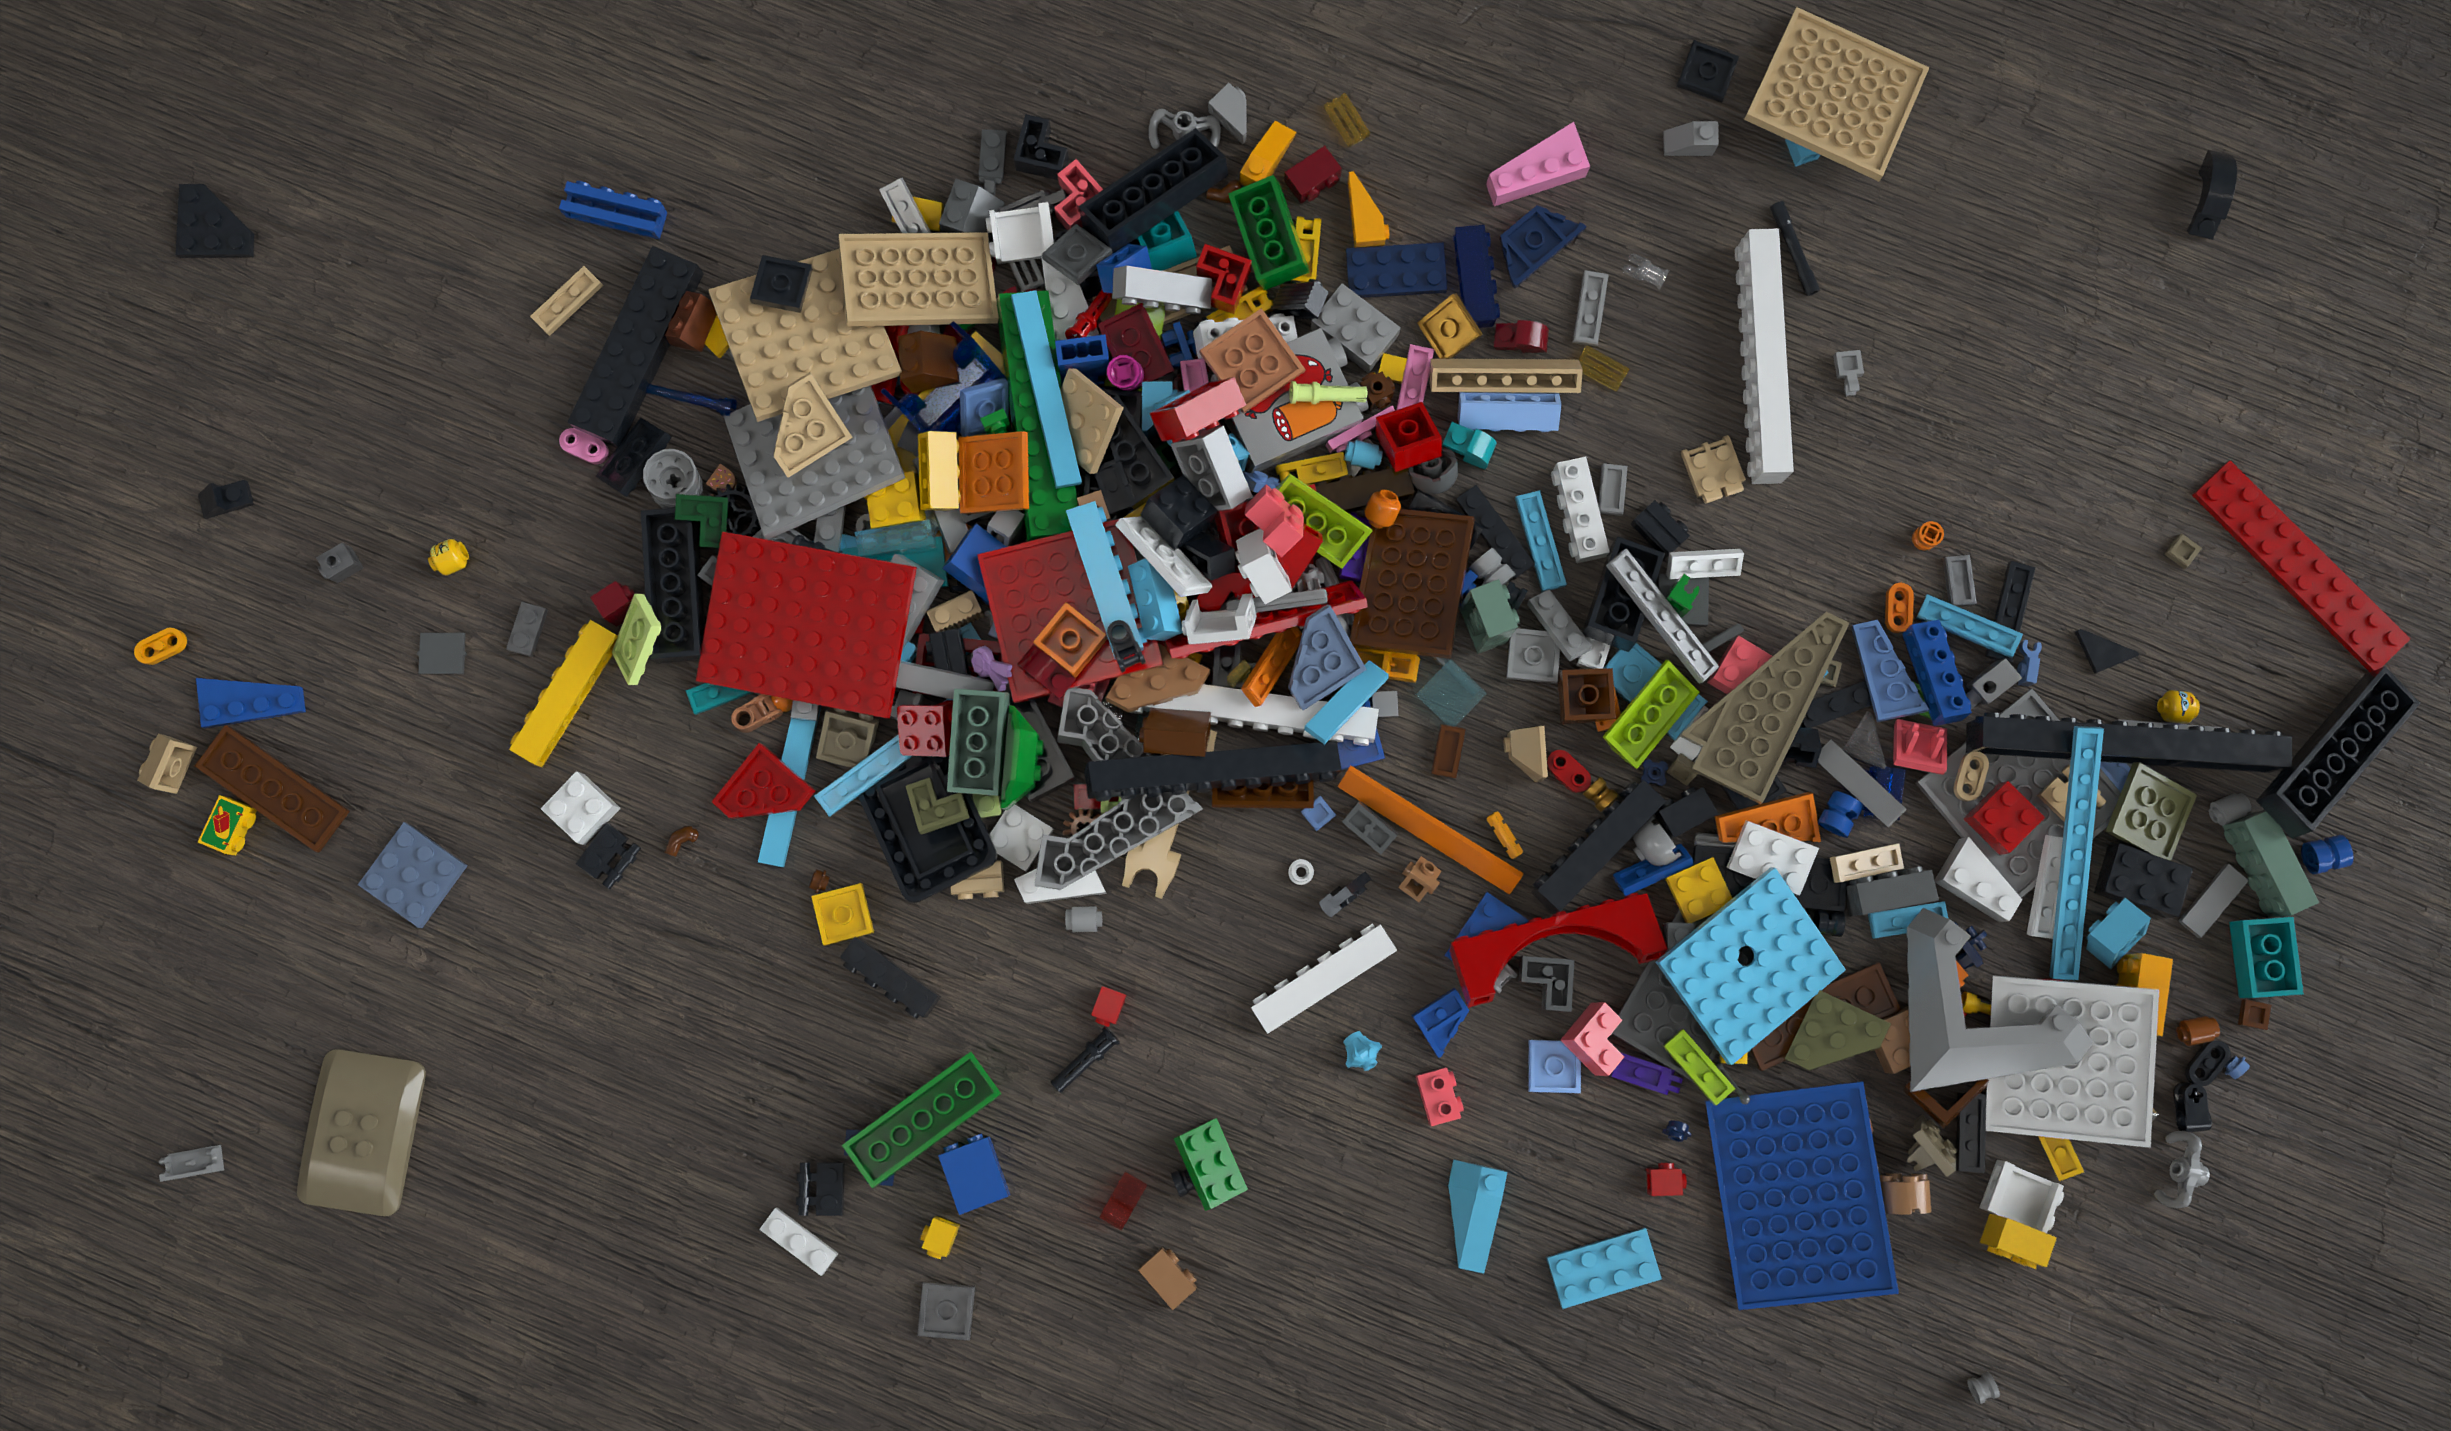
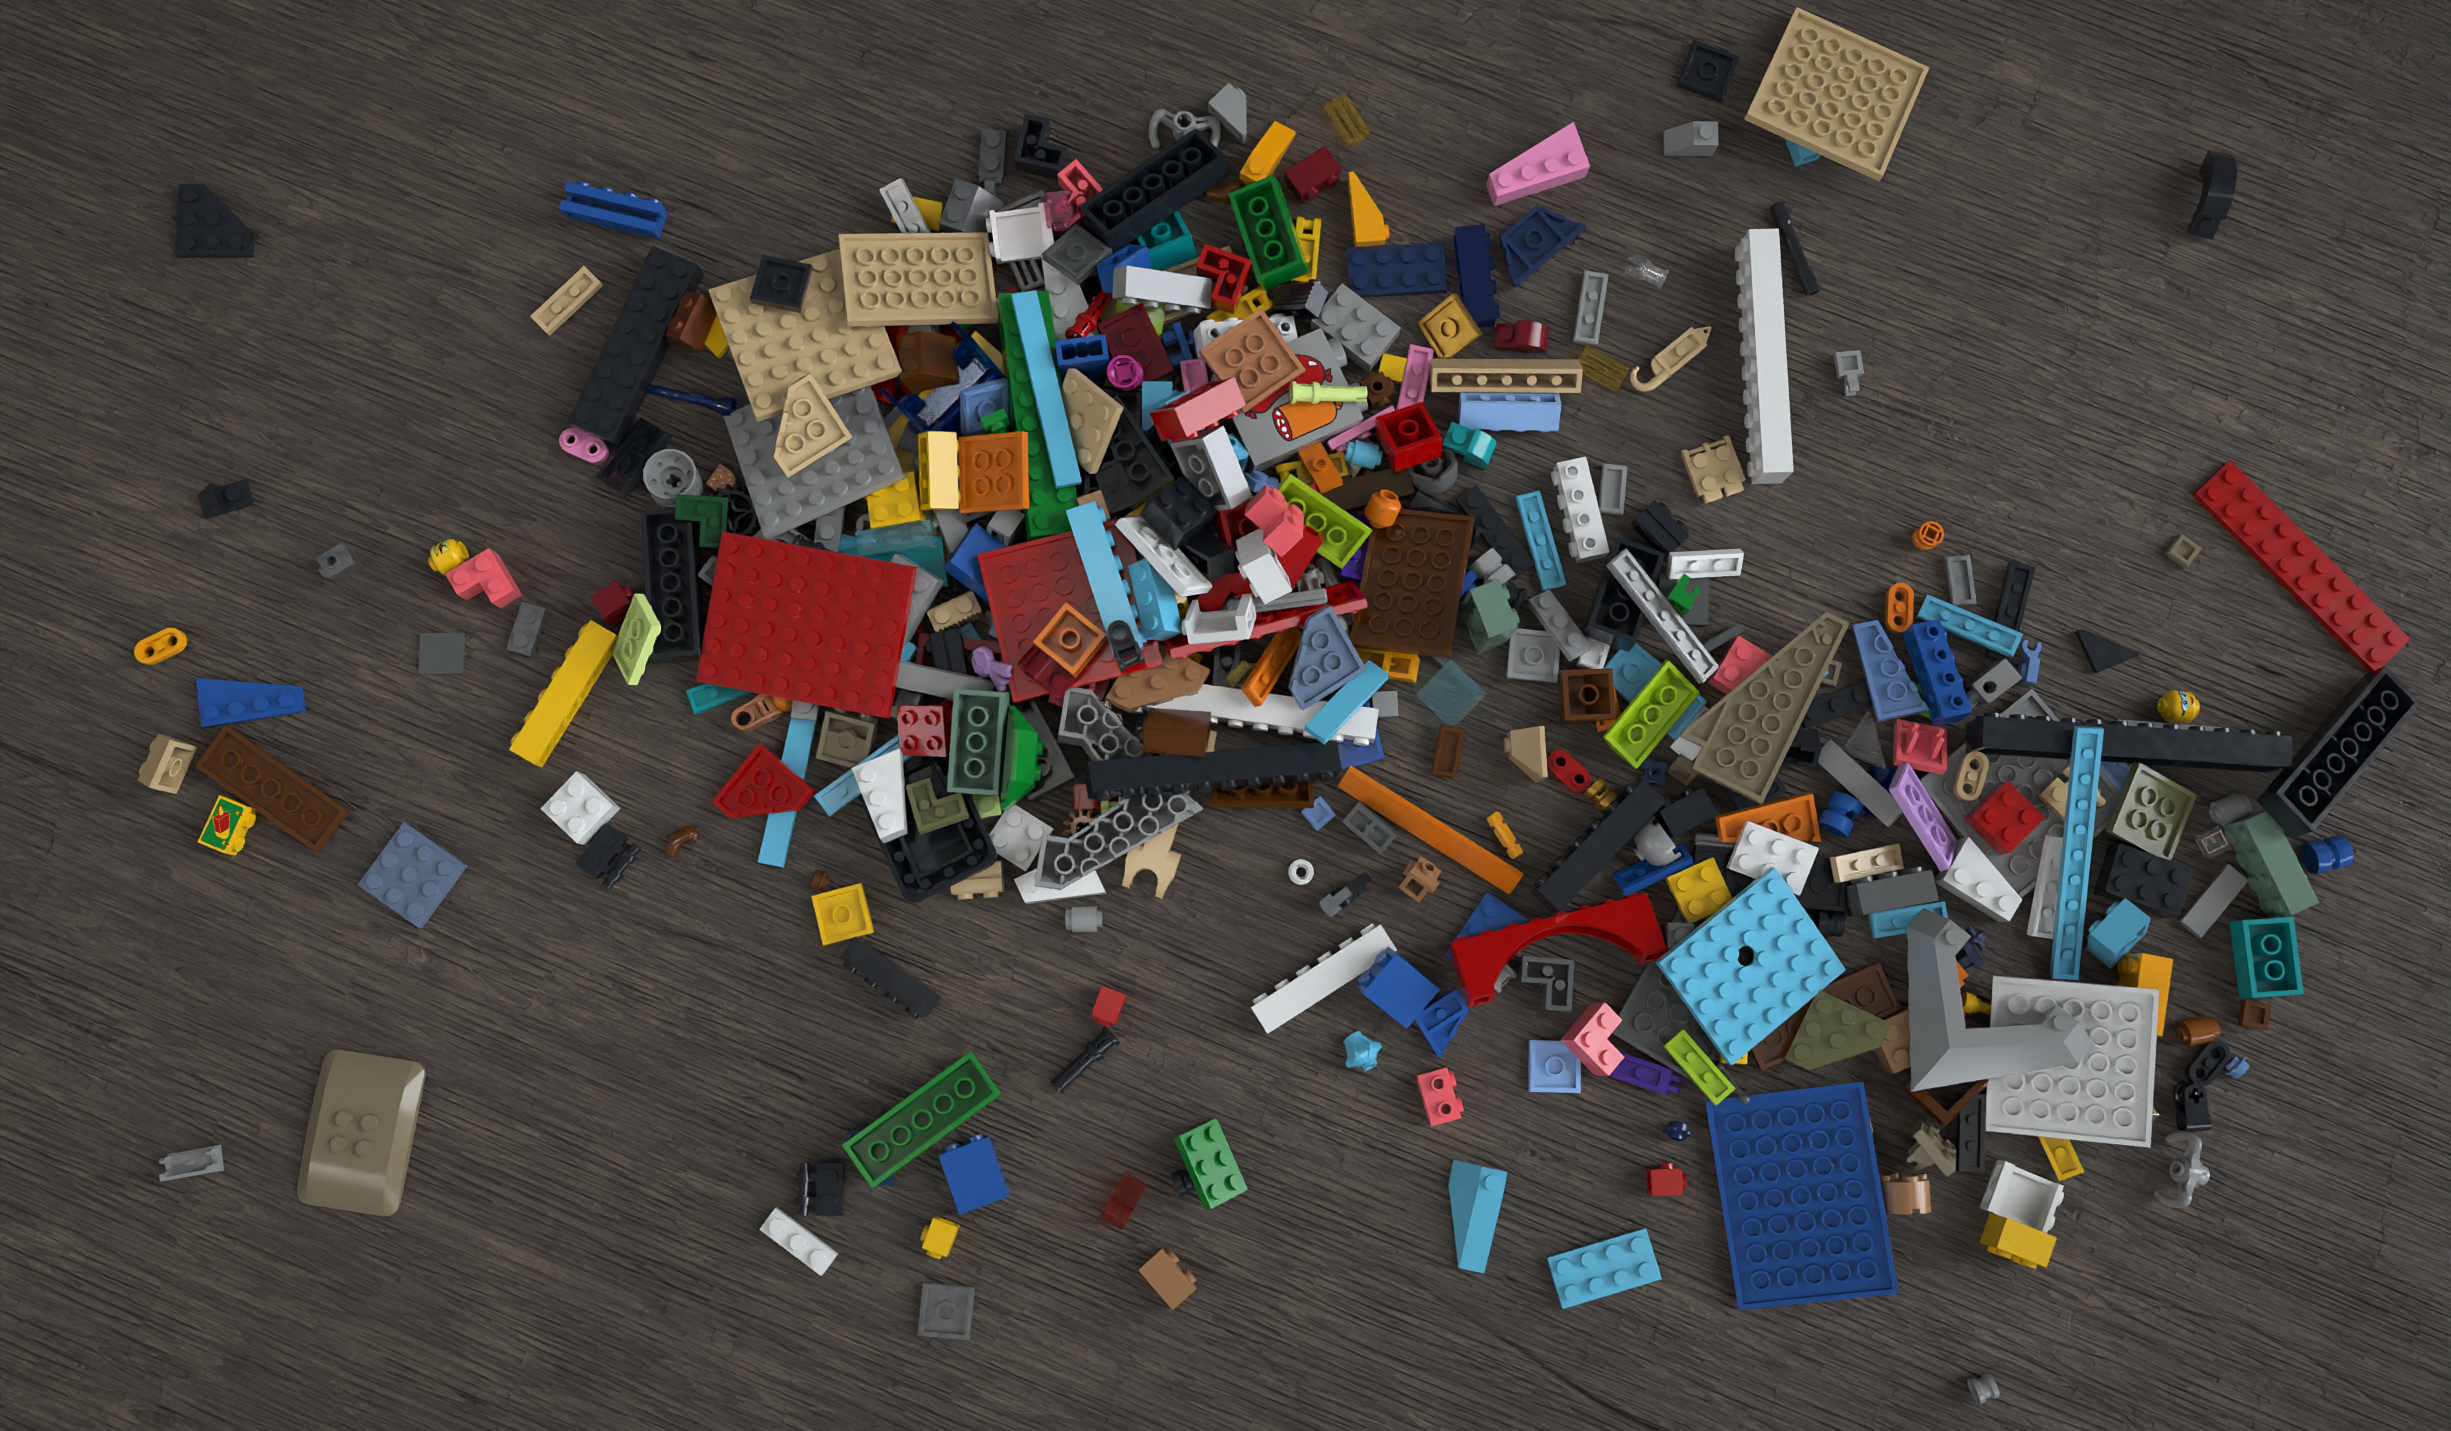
(487, 574): none -> coral brick
(884, 793): none -> white wedge
(1058, 210): none -> clear pink brick
(1320, 468): none -> orange plate
(1397, 987): none -> blue brick
(1673, 358): none -> tan plate
(1923, 816): none -> lavender tile
(2212, 842): none -> clear tile

